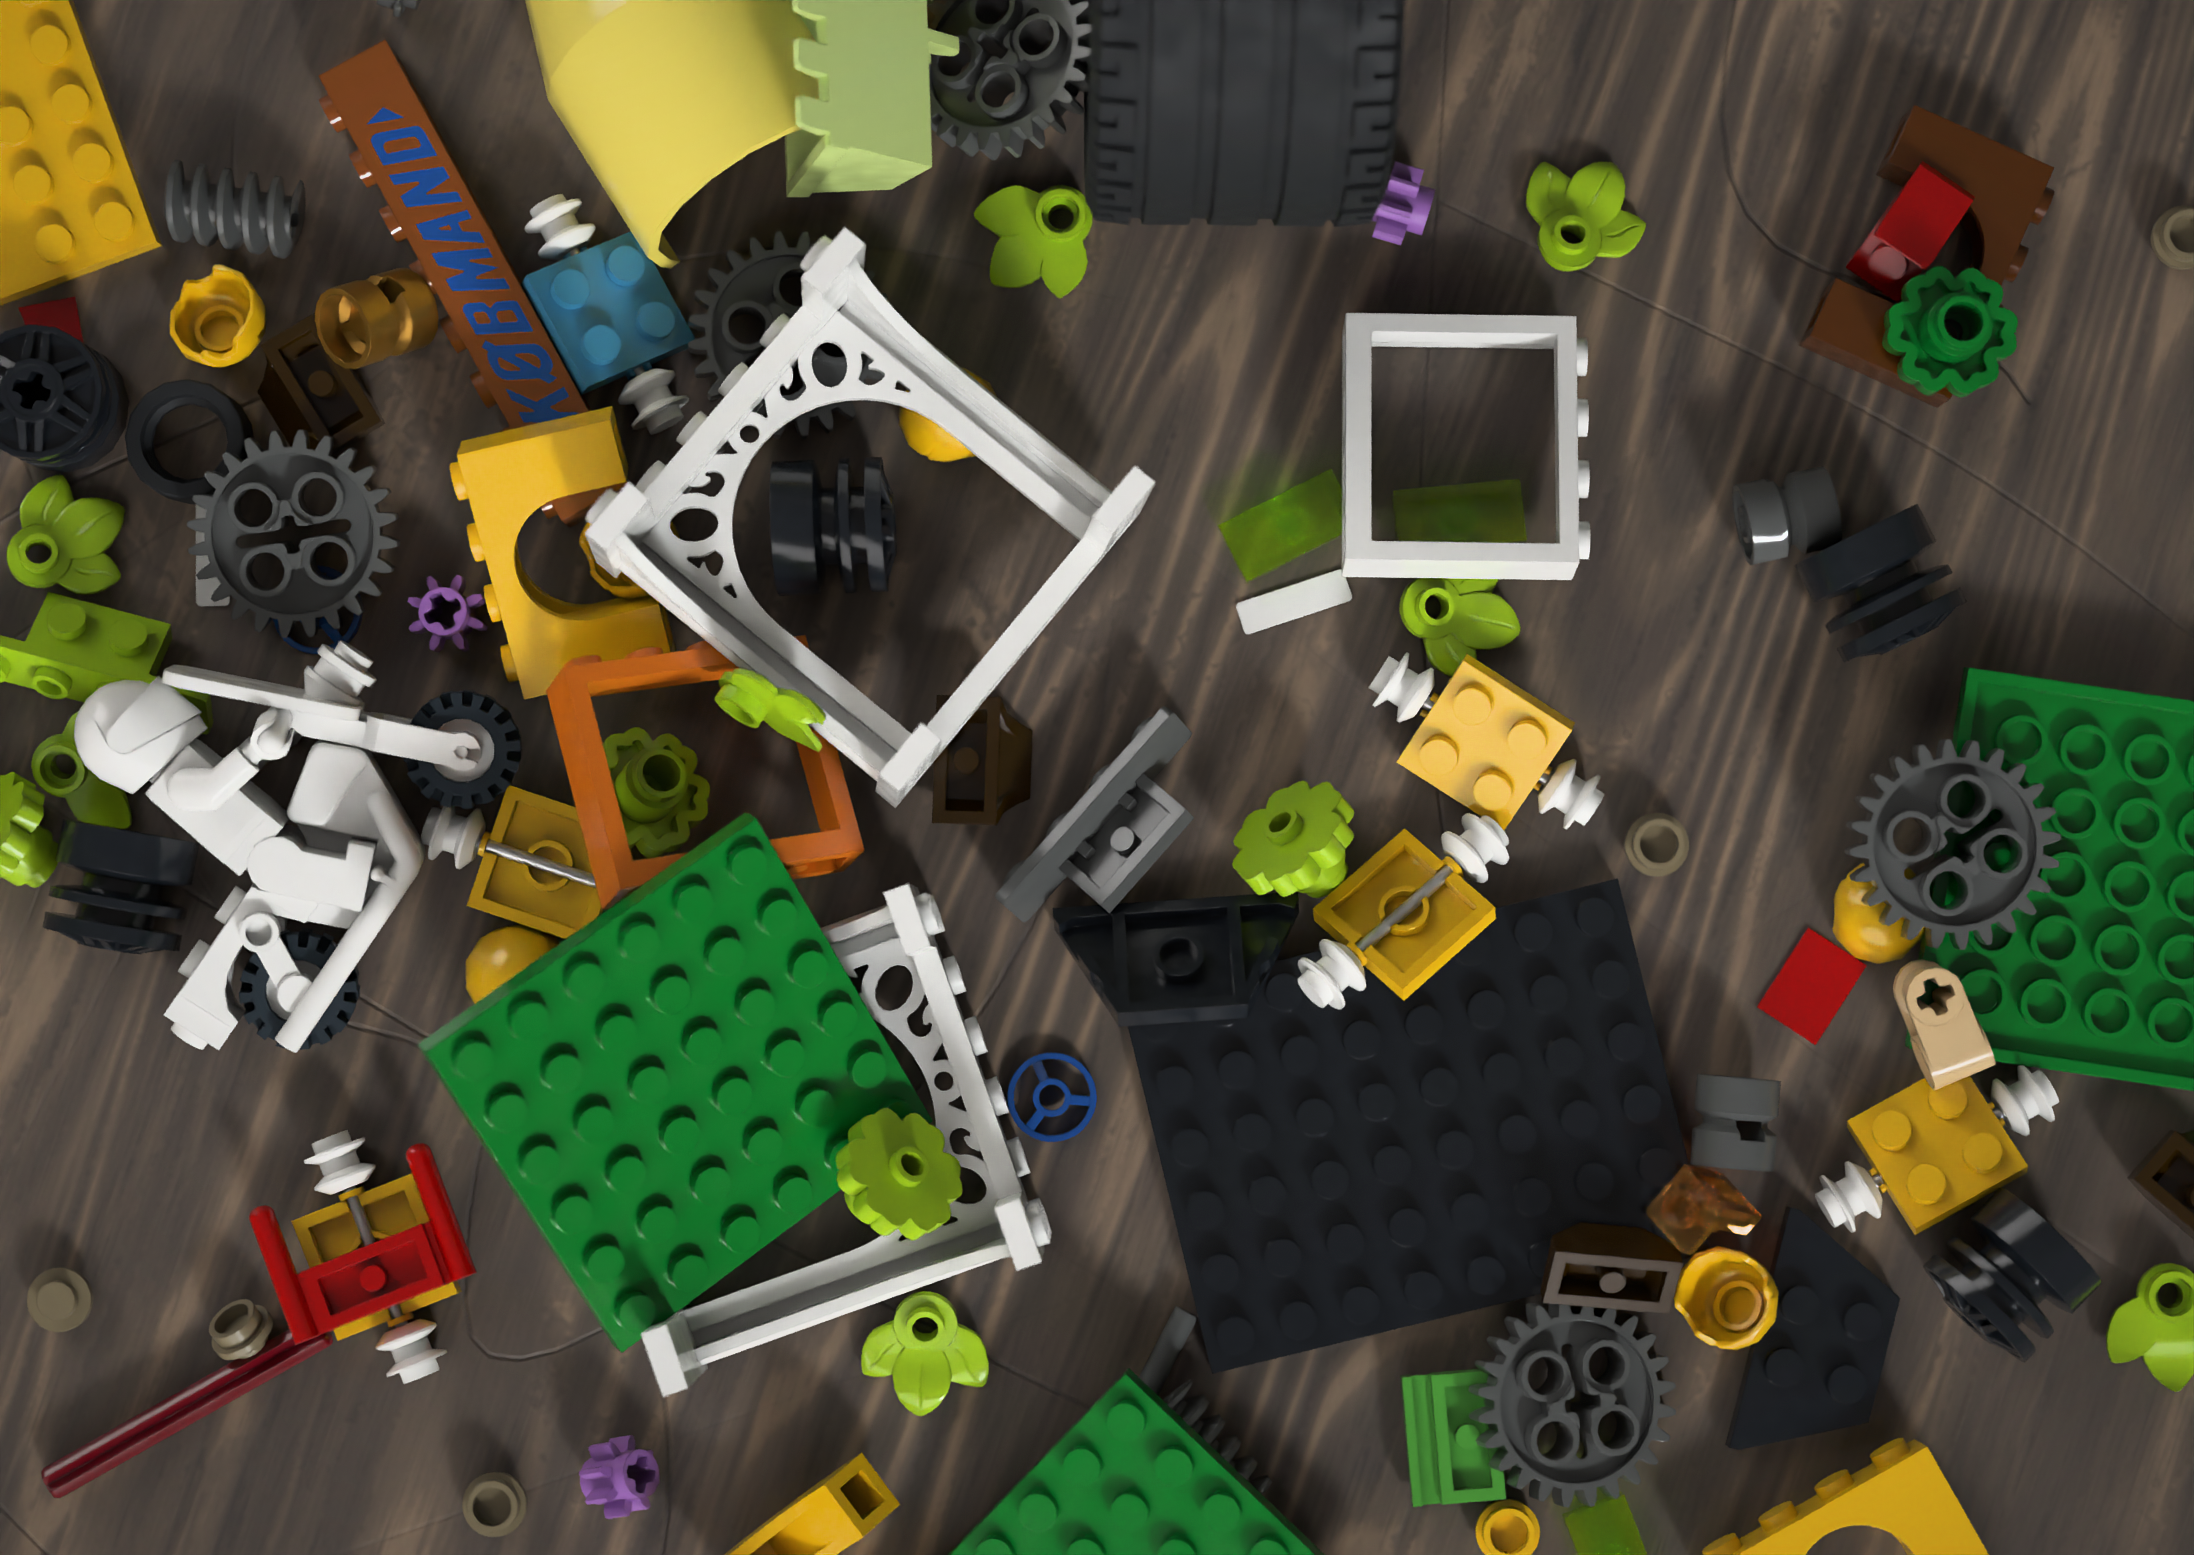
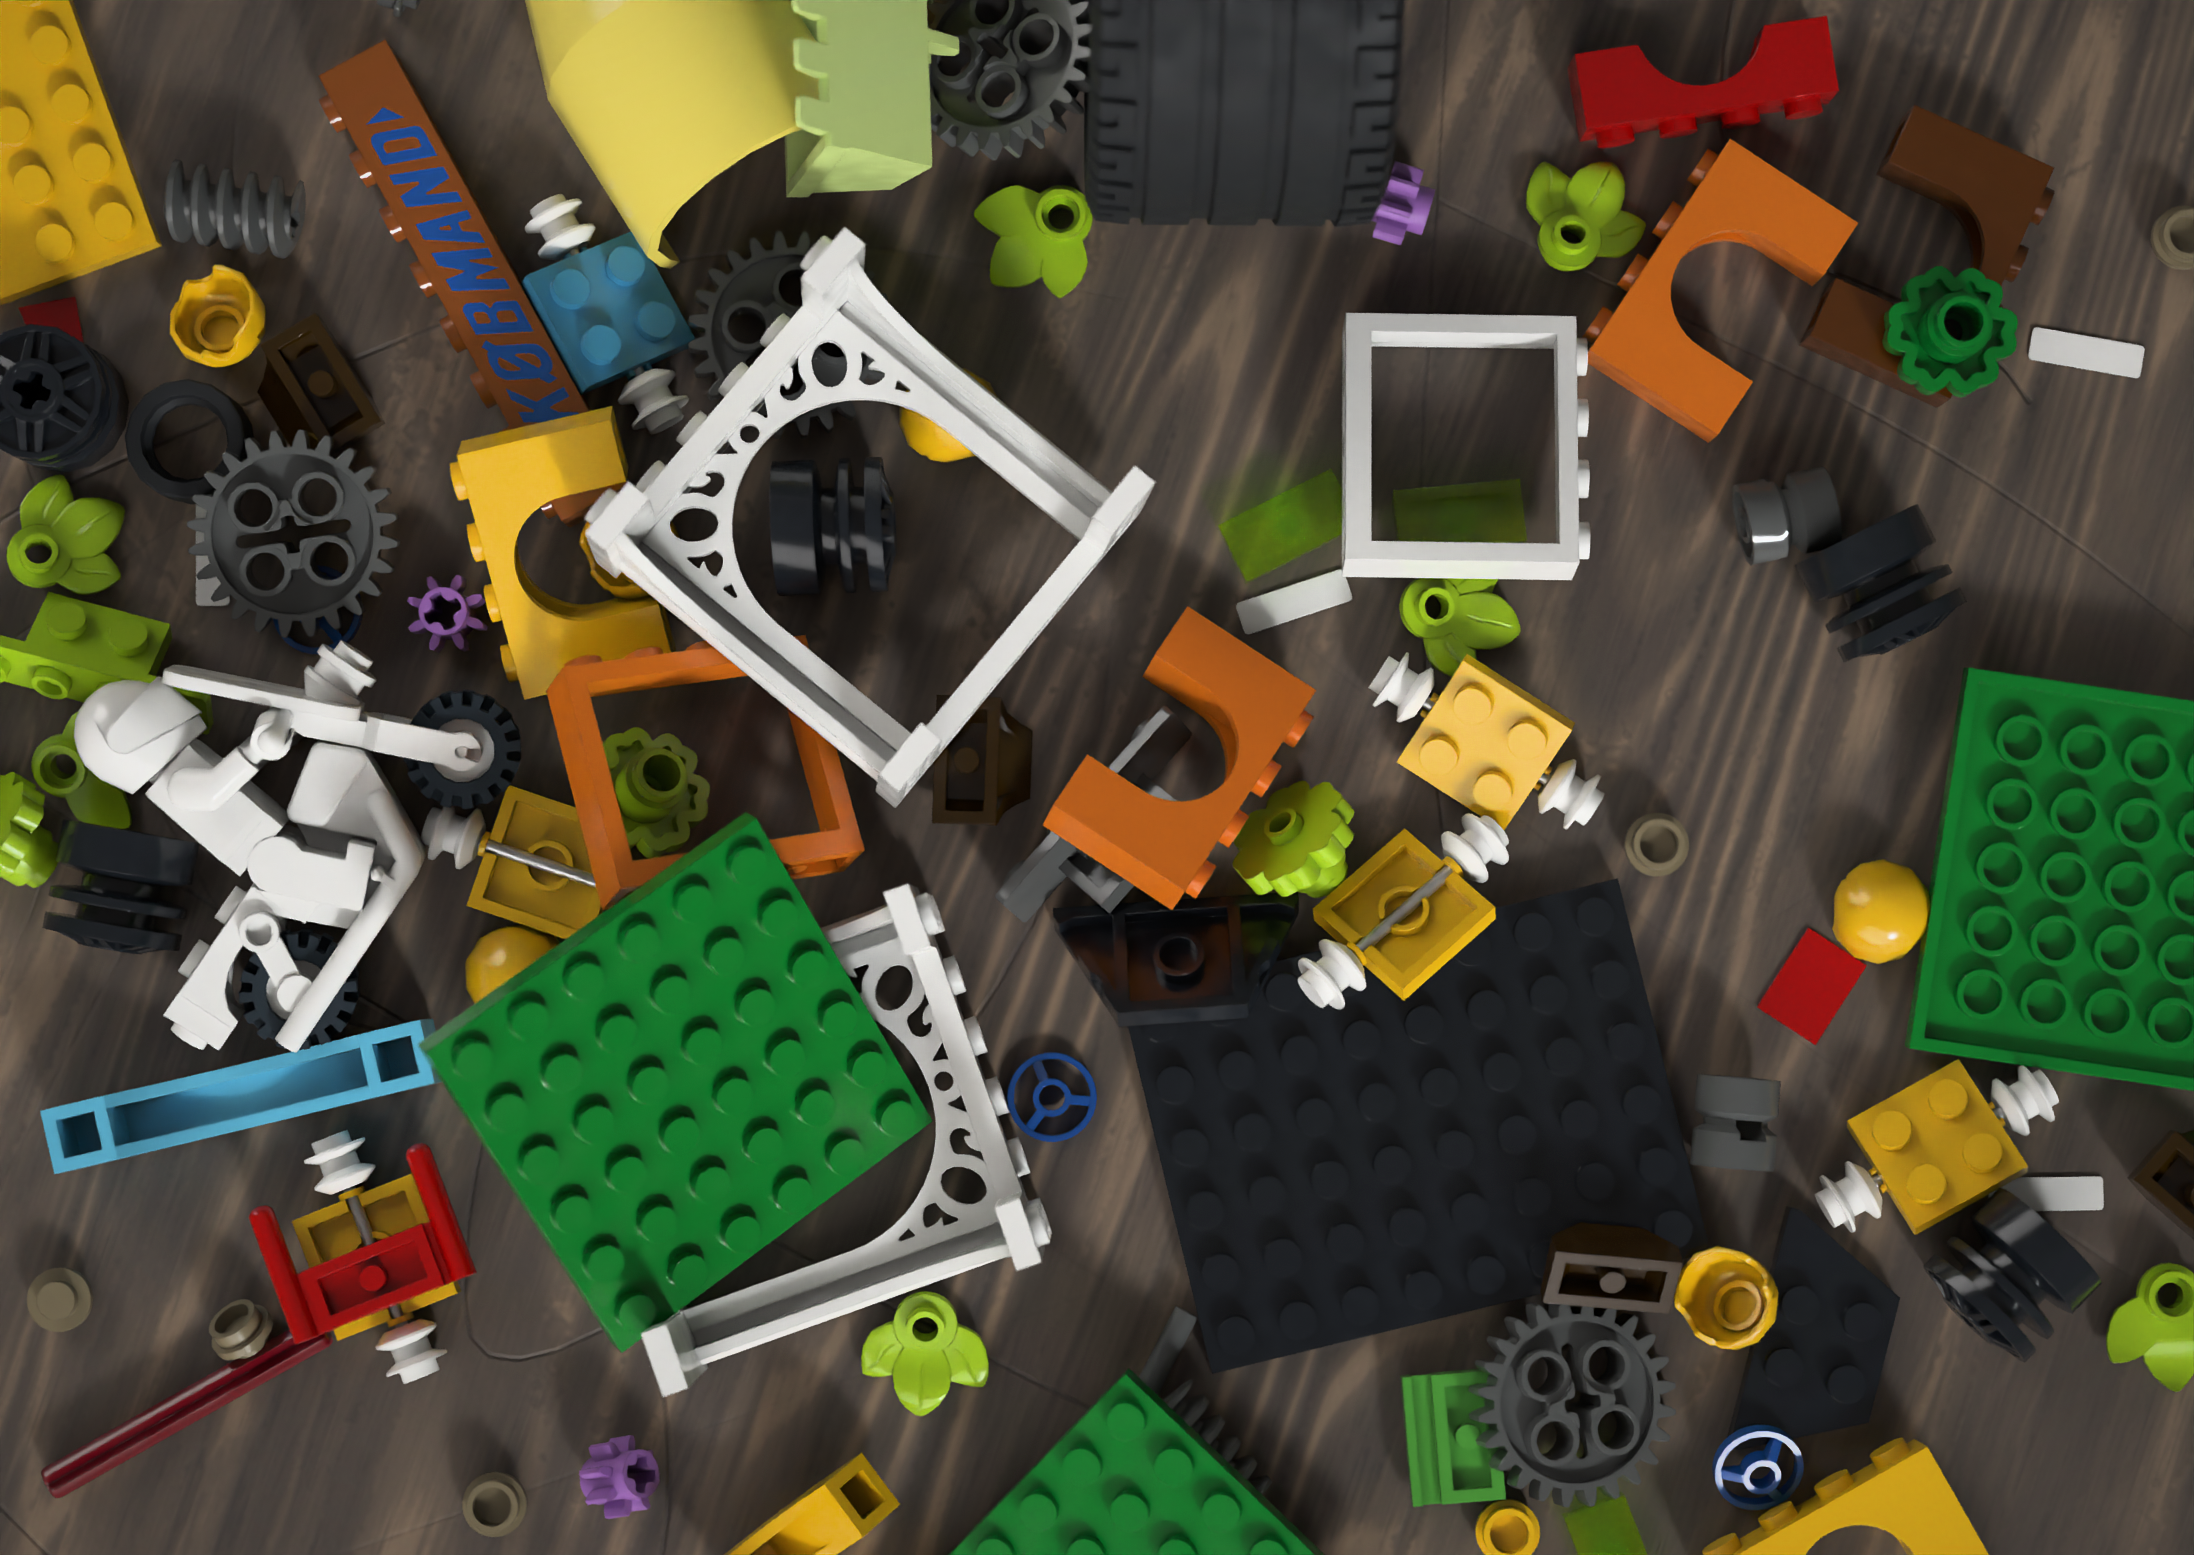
(238, 1097): none -> medium azure arch
(376, 318): pearl gold wheel -> none
(755, 698): lime plate -> none
(898, 1174): lime plant -> none
(1166, 842): none -> orange arch
(1624, 94): none -> red arch
(1699, 1204): clear orange bracket -> none
(1733, 201): none -> orange arch
(1767, 1457): none -> blue piece
(1910, 231): red slope -> none
(1945, 1033): tan piece -> none
(1981, 894): dark grey gear -> none
(2058, 1192): none -> white sticker
(2086, 352): none -> white sticker

